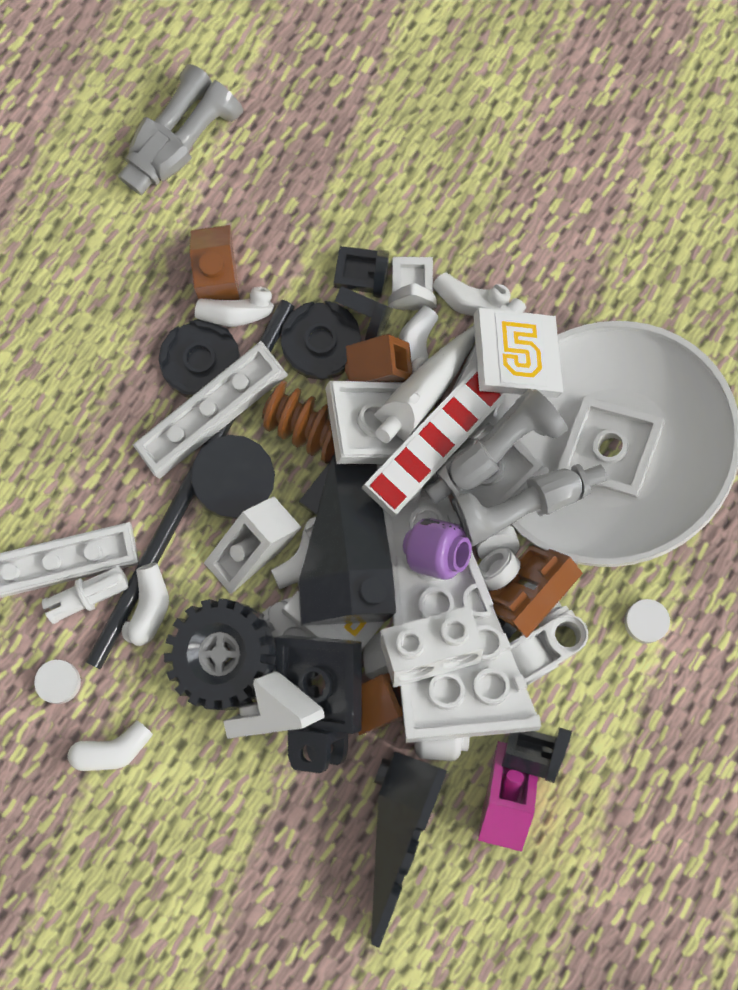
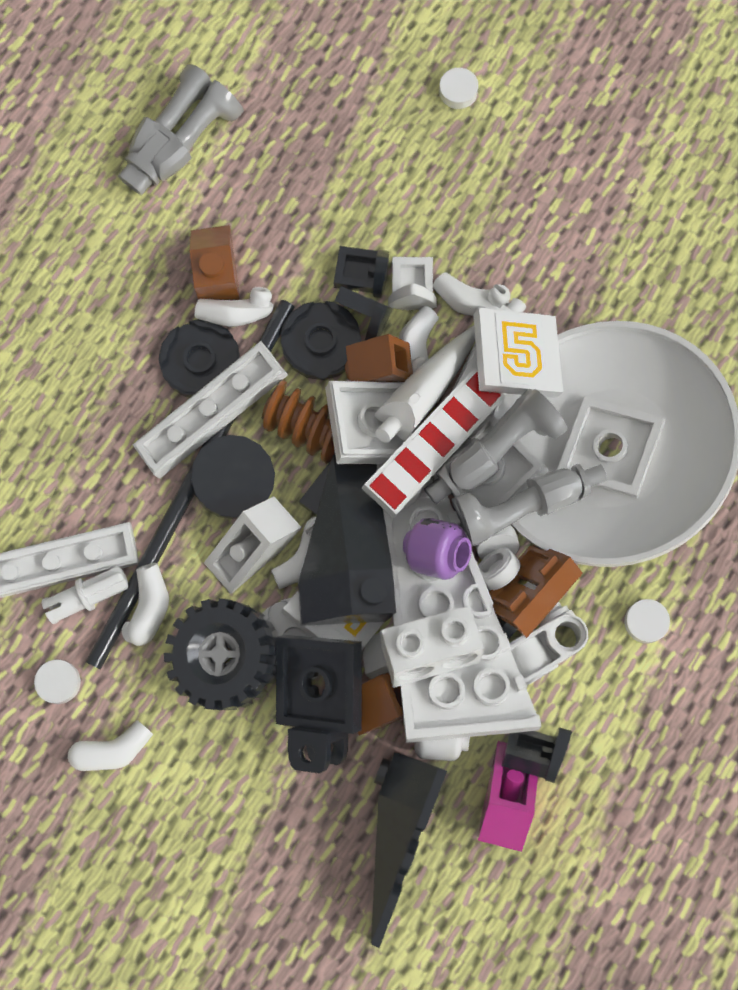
(278, 708): white slope -> none
(458, 88): none -> white tile

